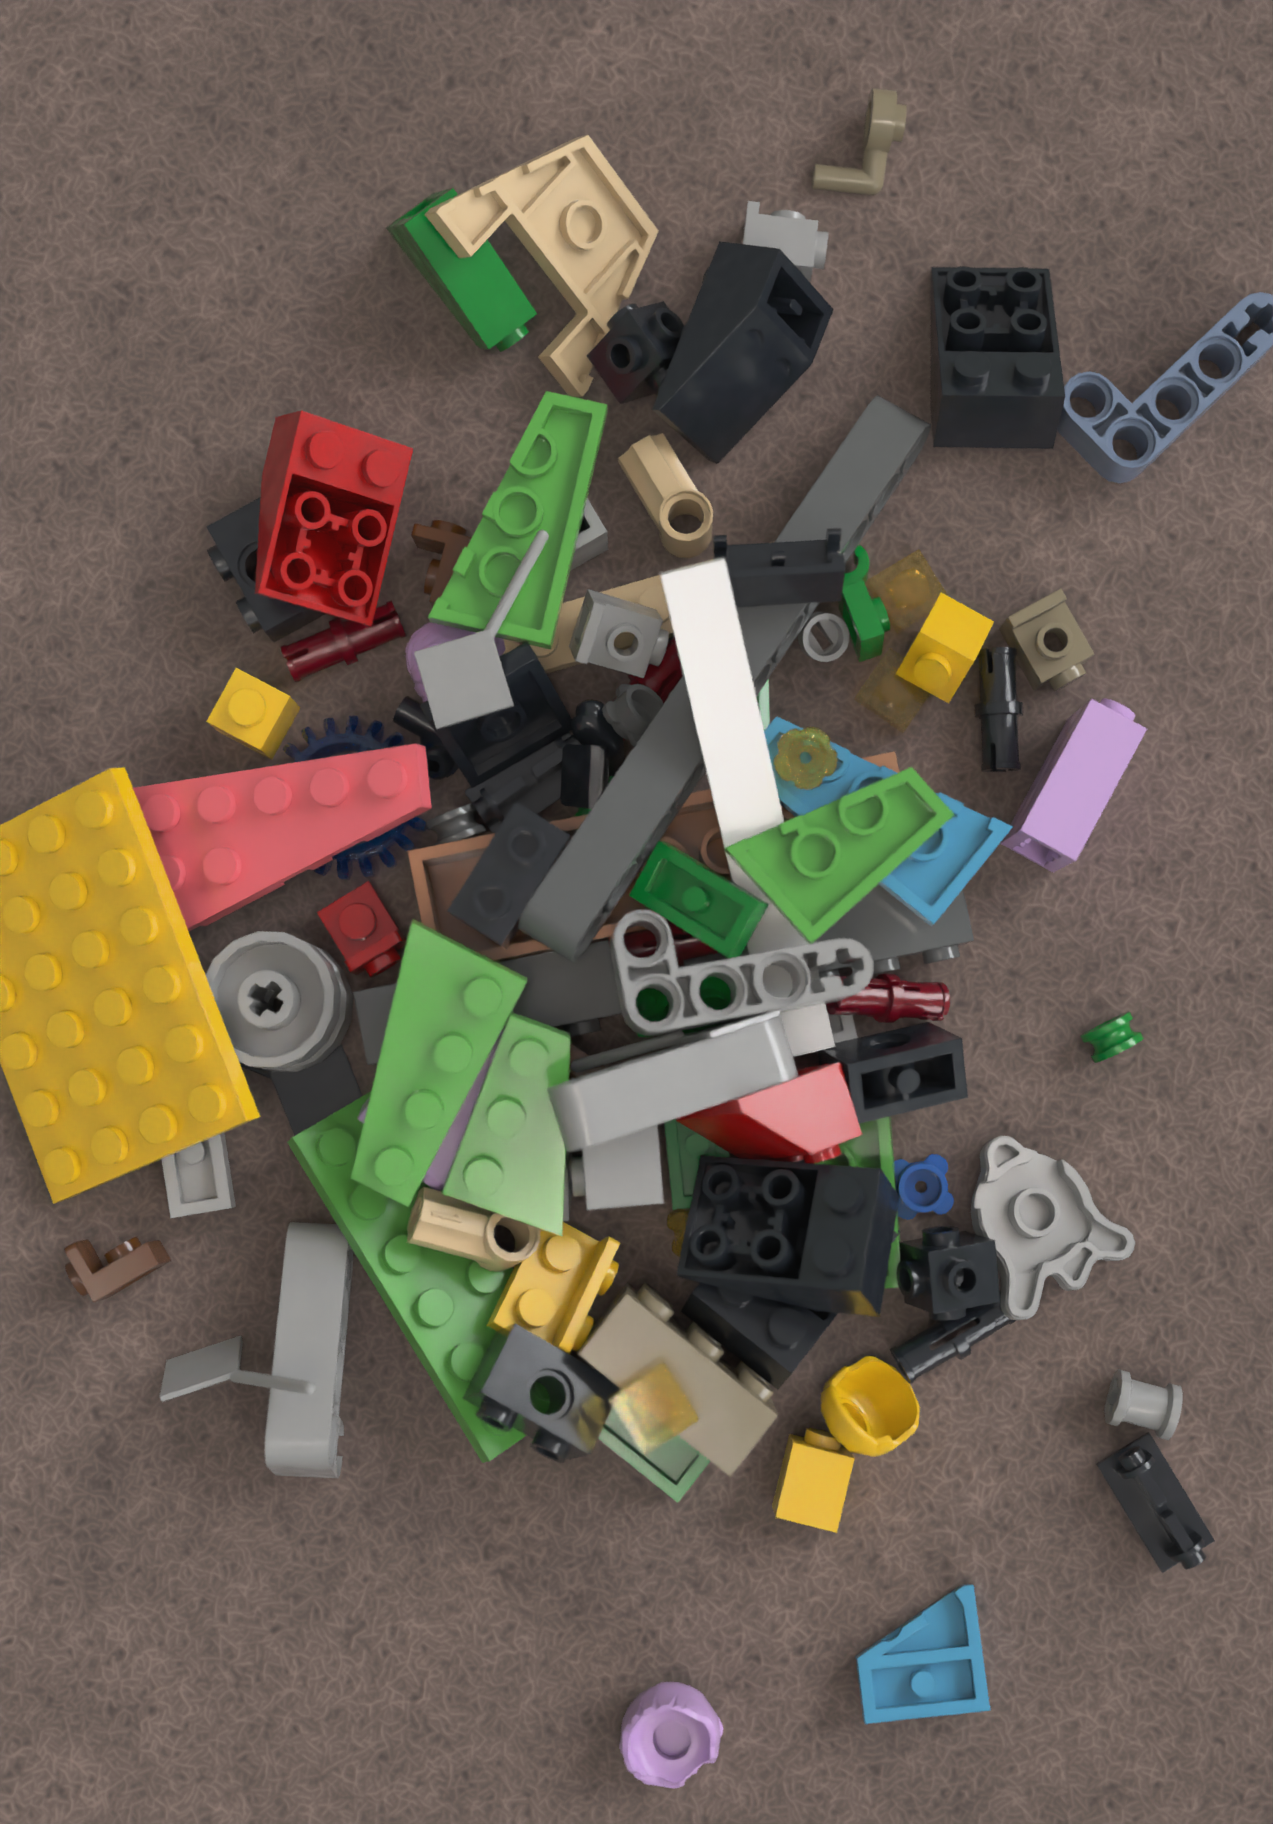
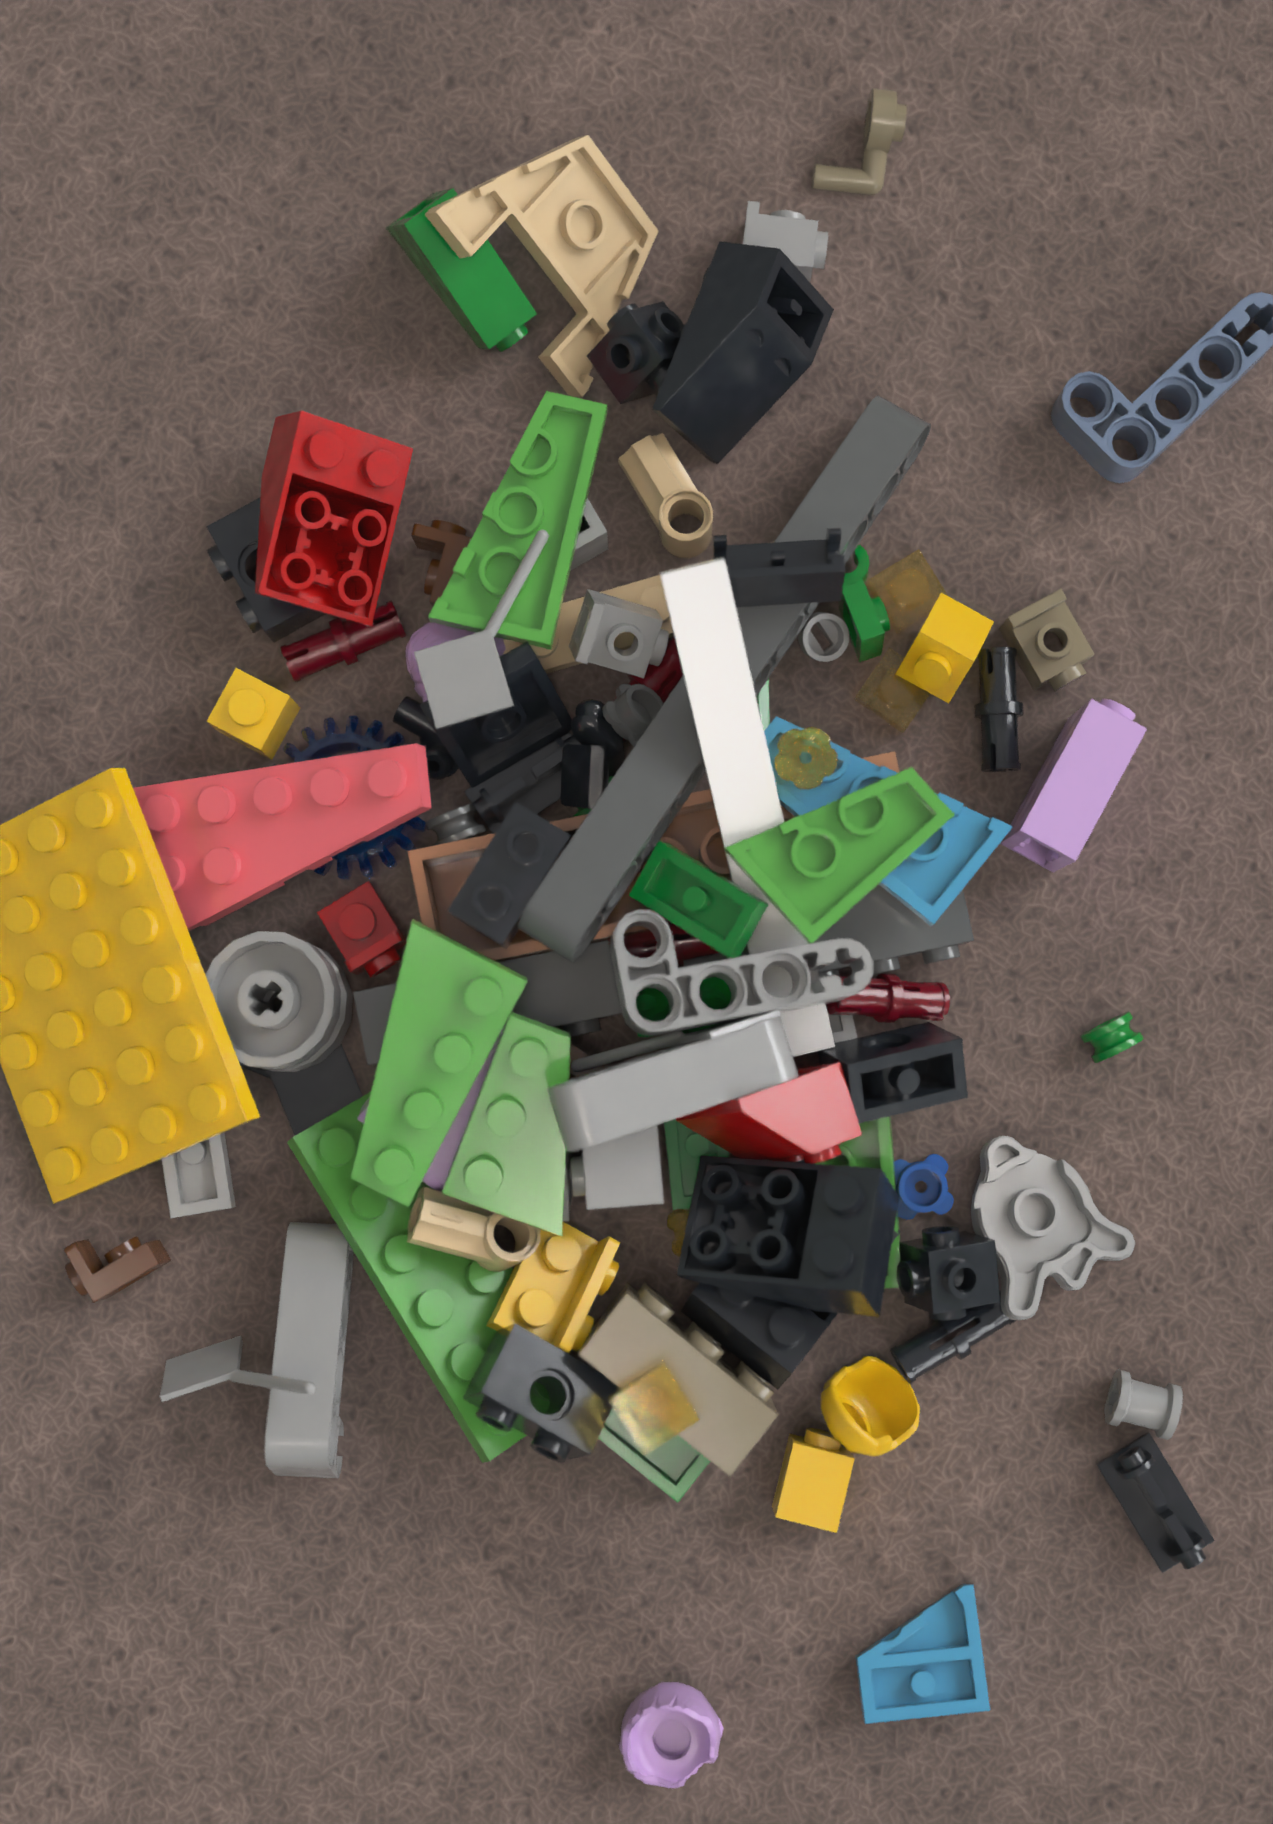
(994, 358): black slope -> none

